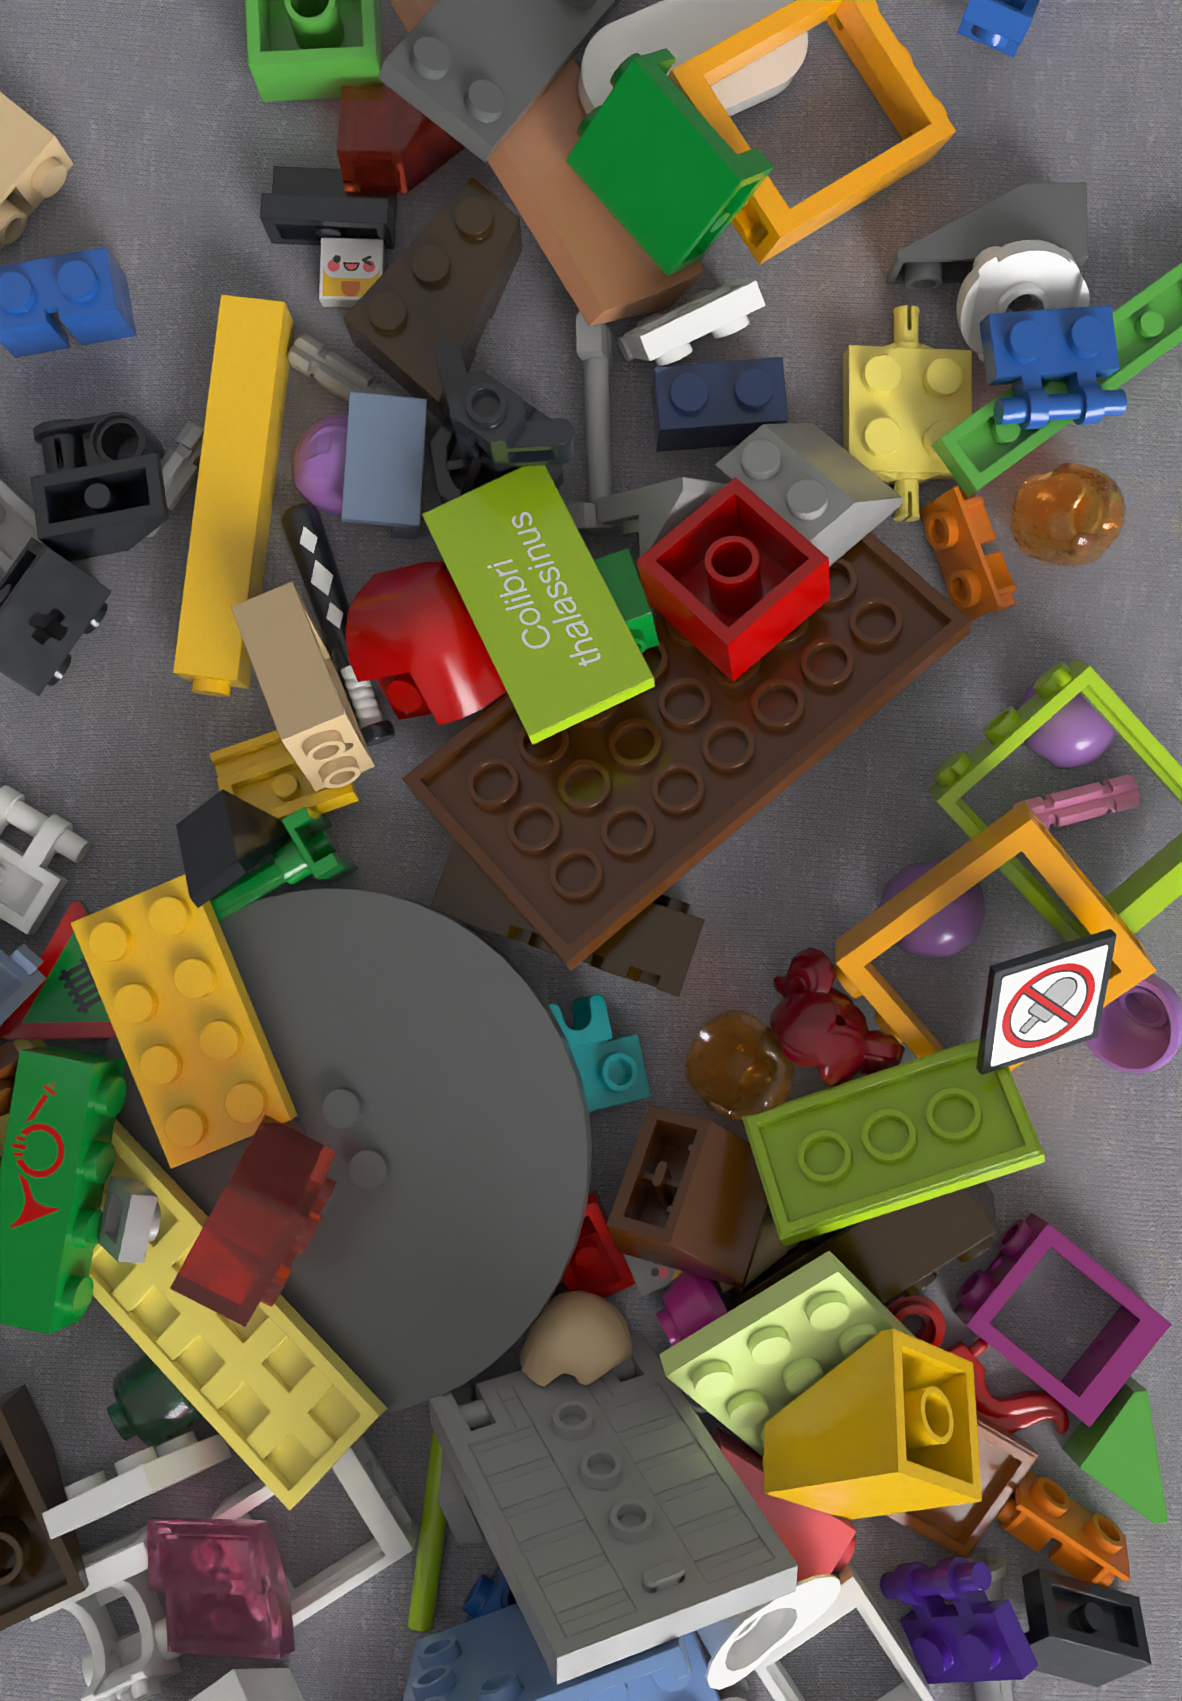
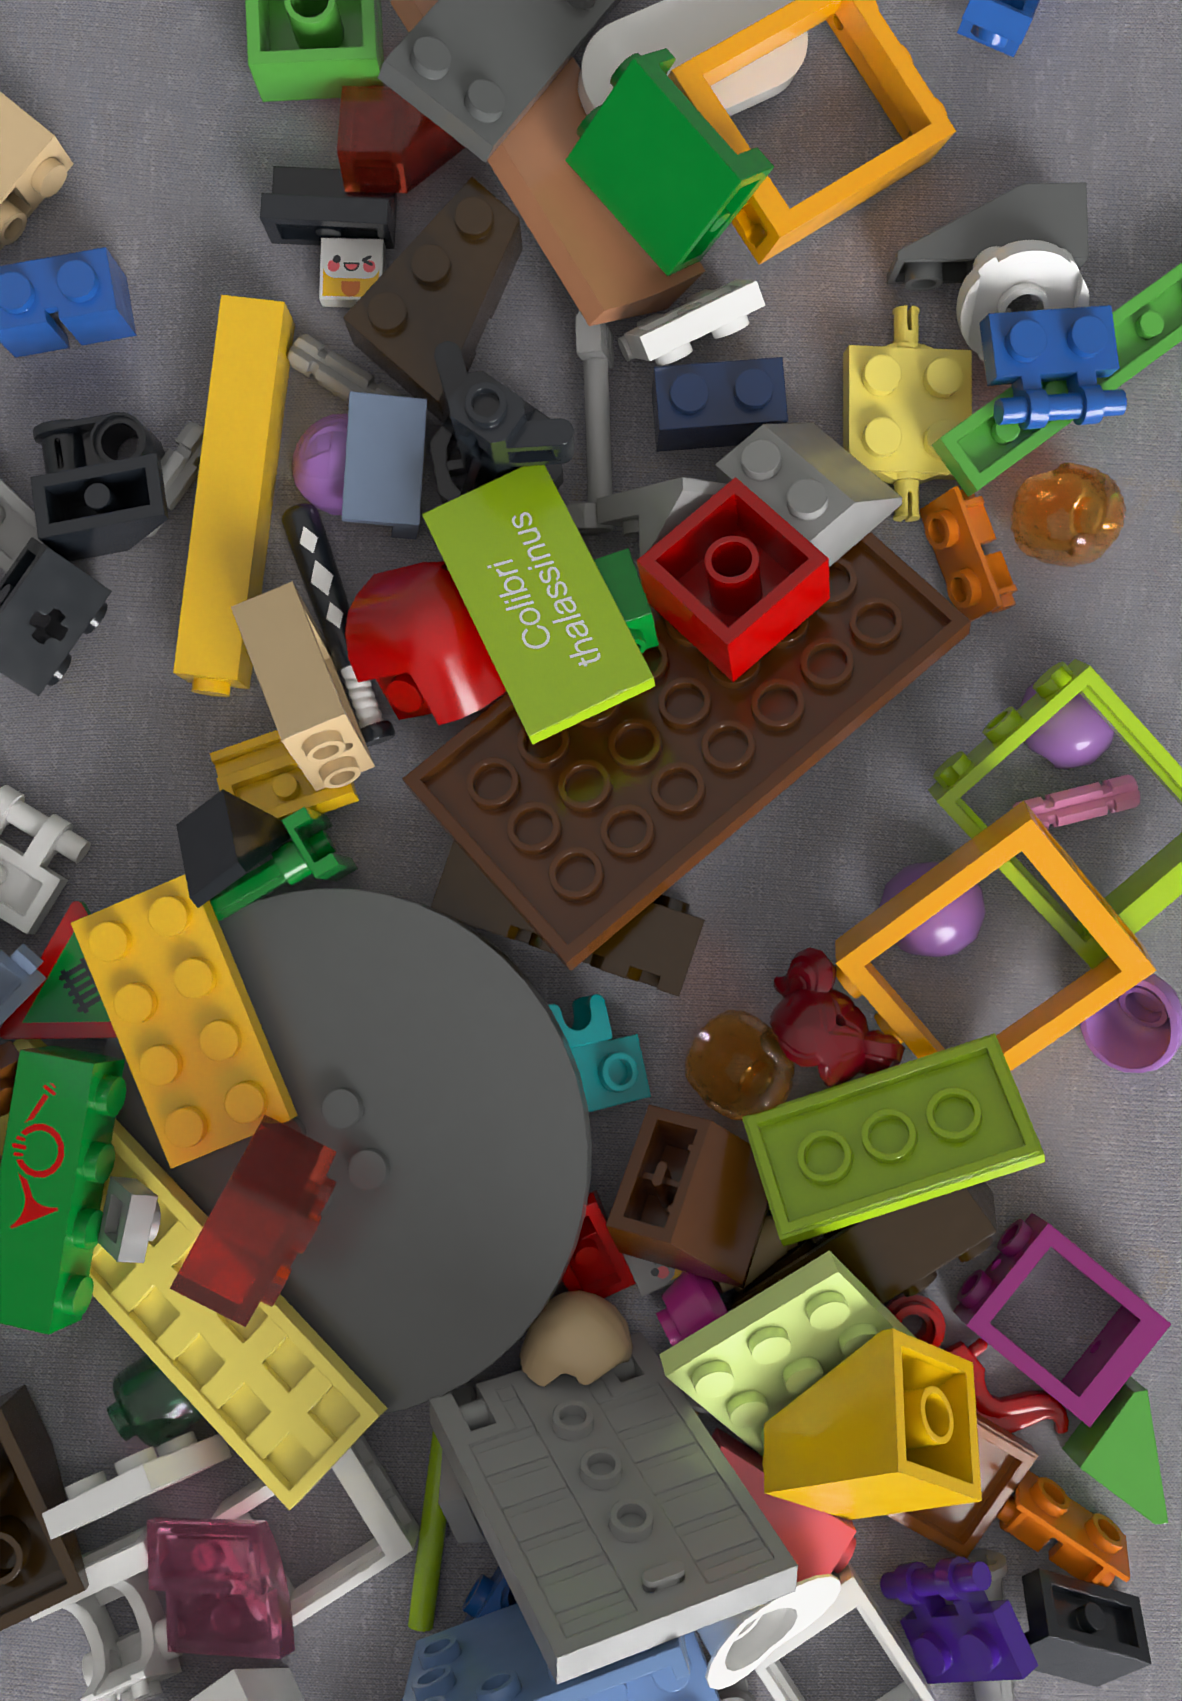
(1045, 1001): piece -> none

